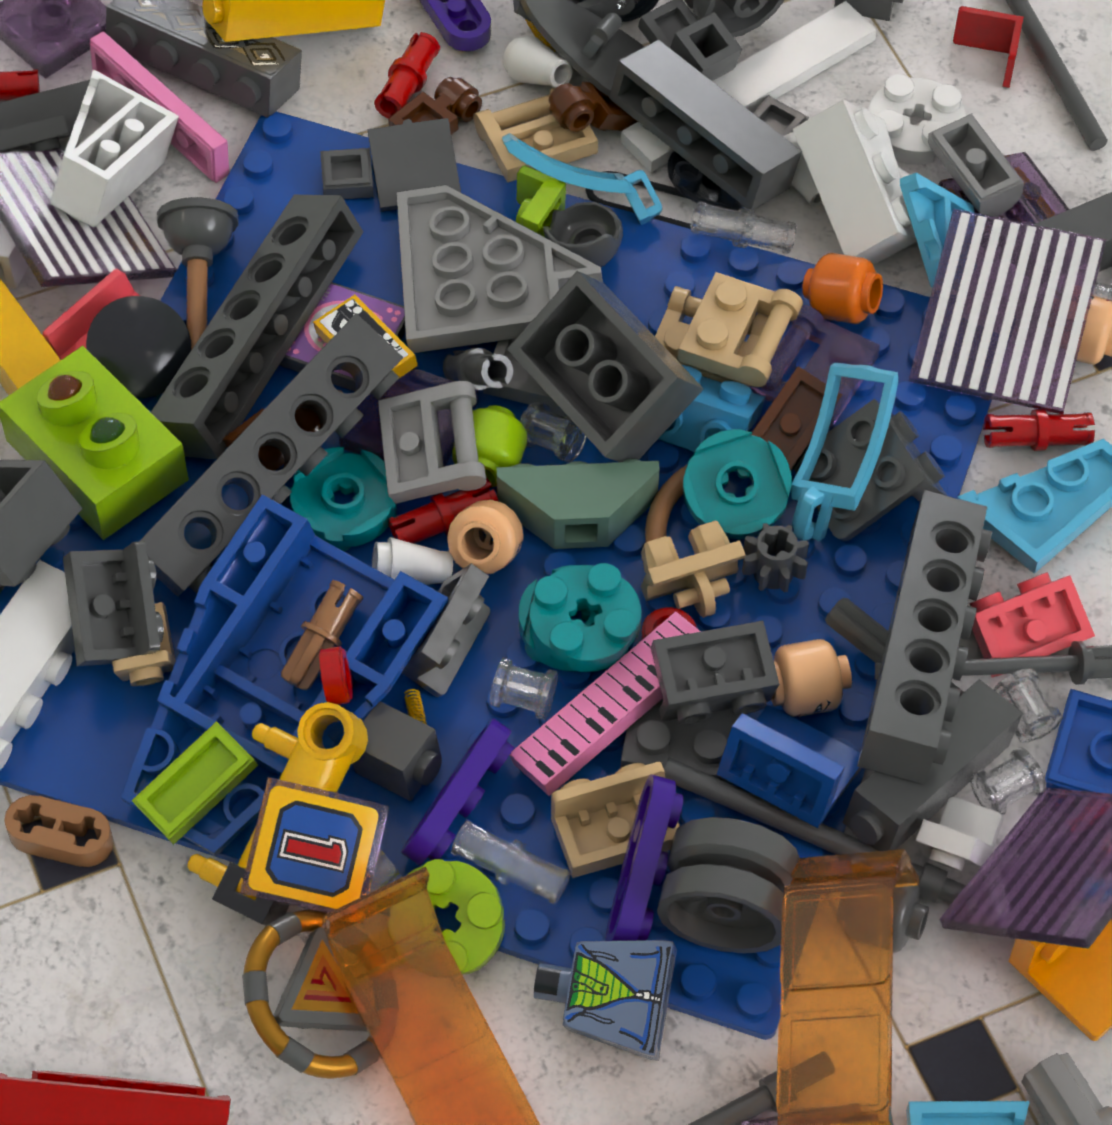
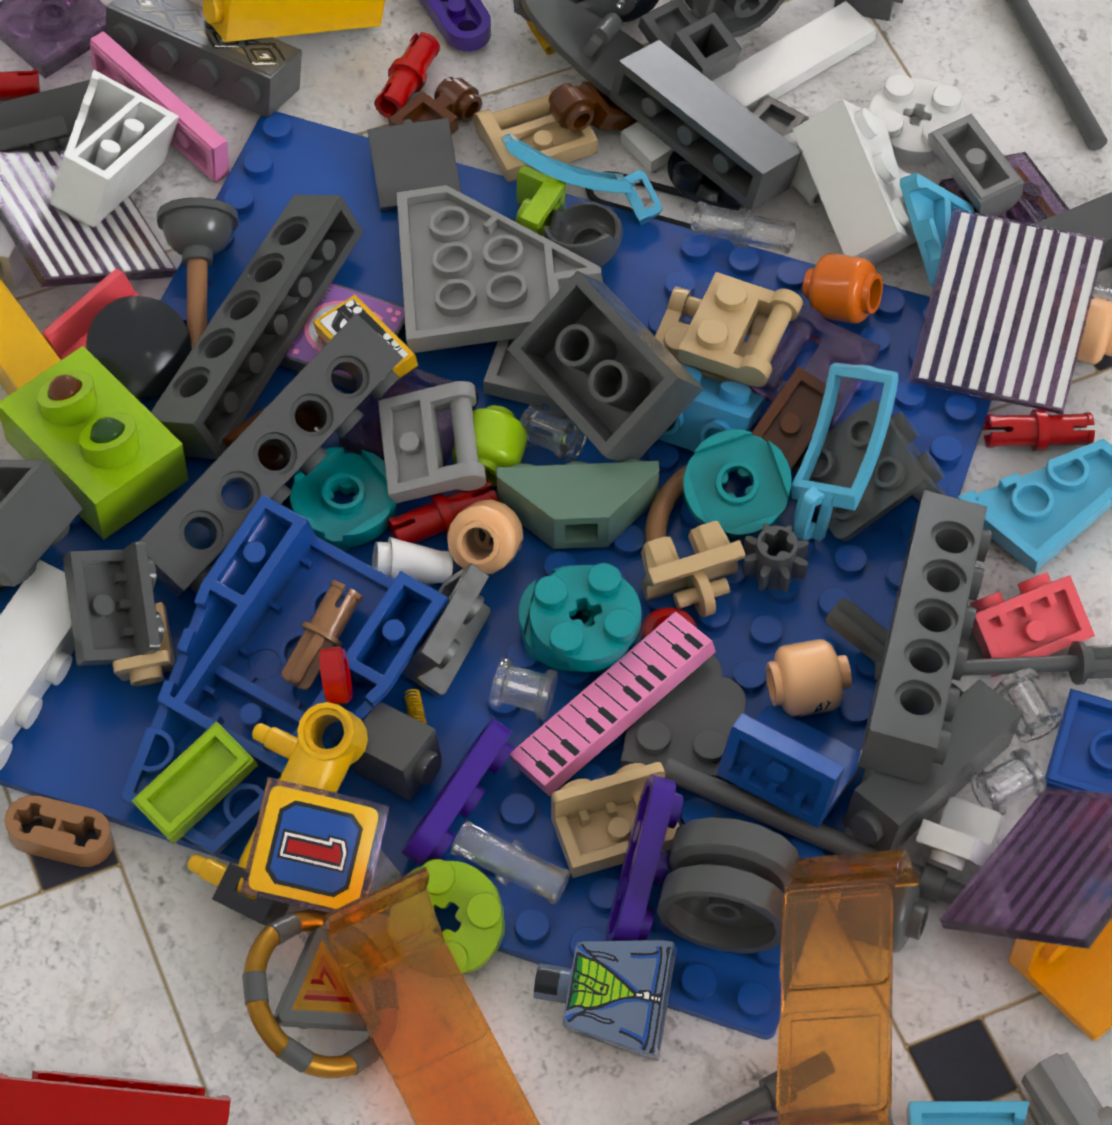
(347, 173): dark grey tile -> none
(478, 367): dark grey pin -> none
(535, 63): white cone -> none
(715, 672): dark grey bracket -> none
(991, 32): red bracket -> none

